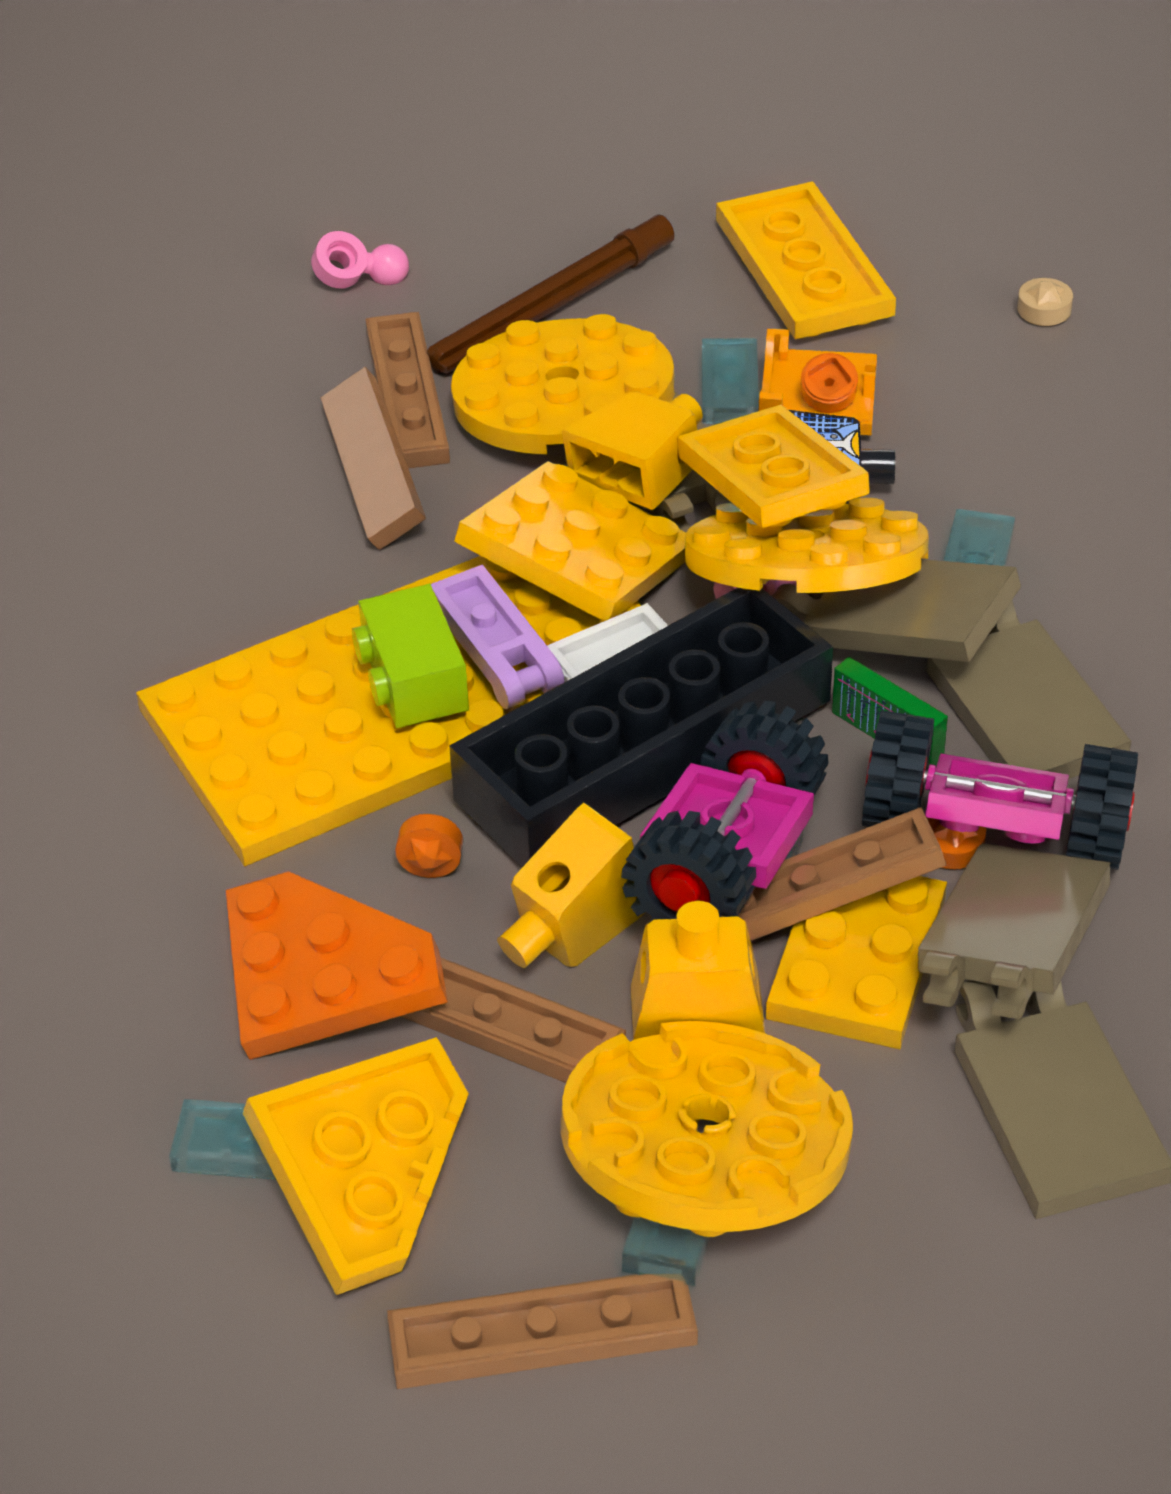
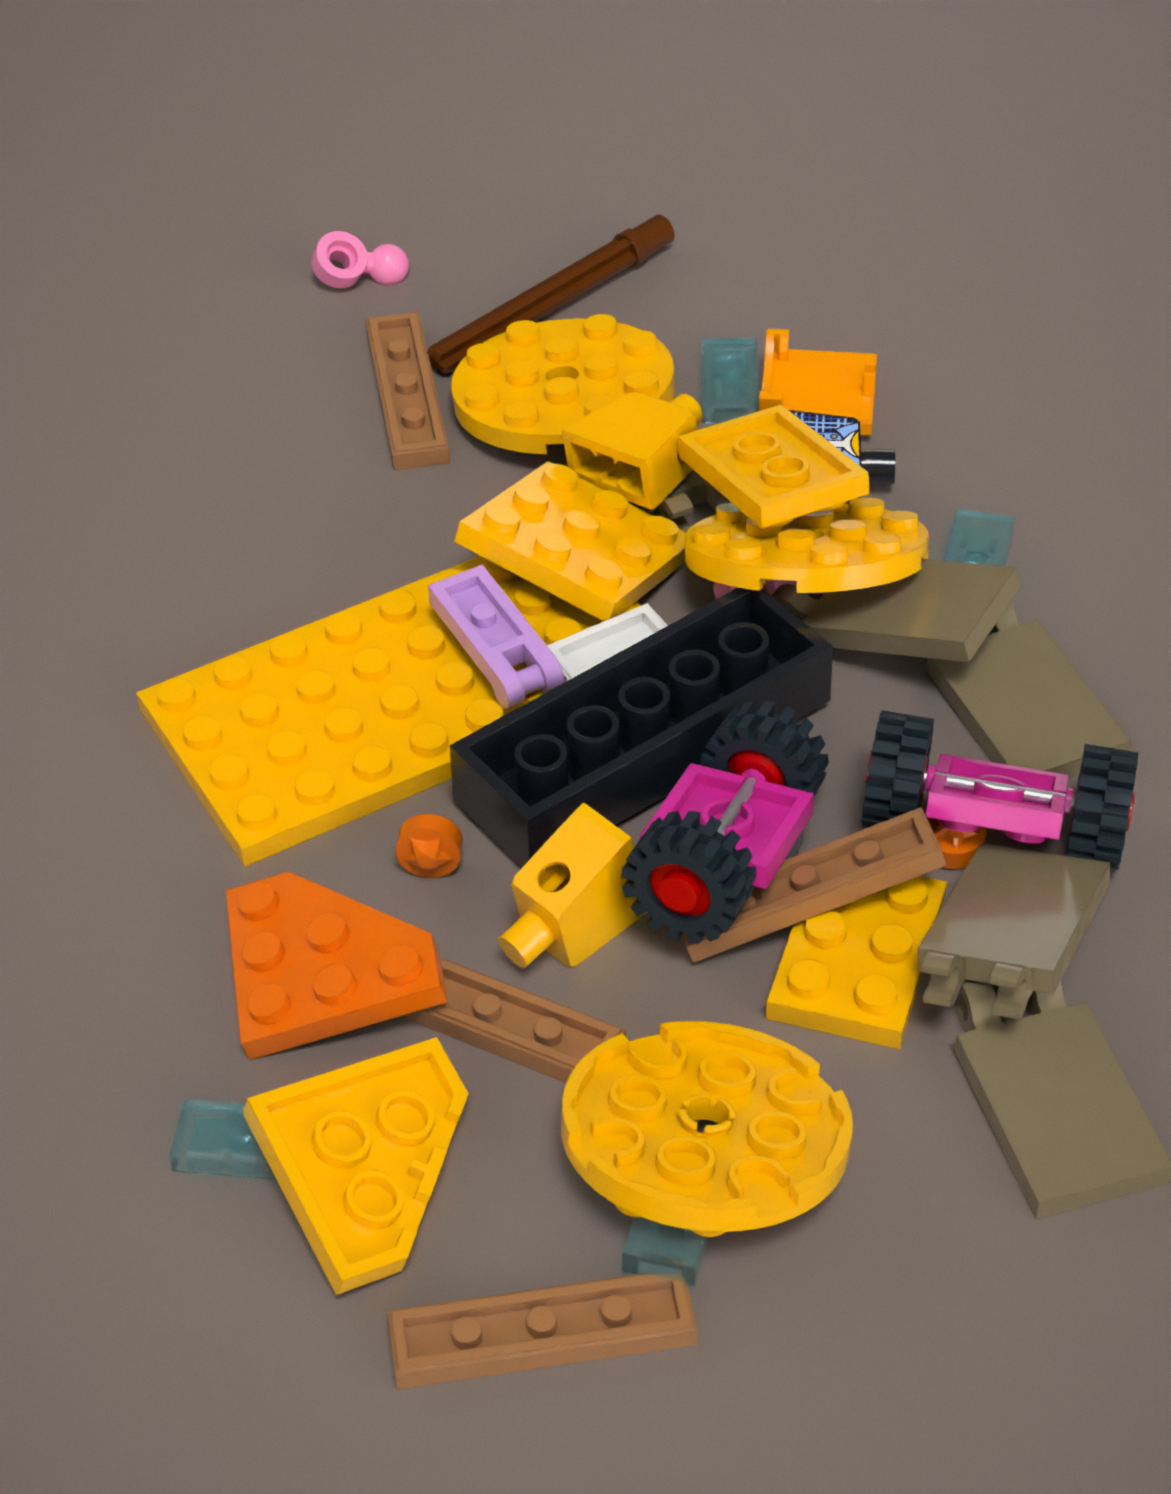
(372, 459): medium nougat tile -> none
(411, 656): lime brick -> none
(696, 972): yellow torso -> none
(805, 260): yellow plate -> none
(829, 382): orange tile -> none
(863, 694): green tile -> none
(1045, 301): tan tile -> none

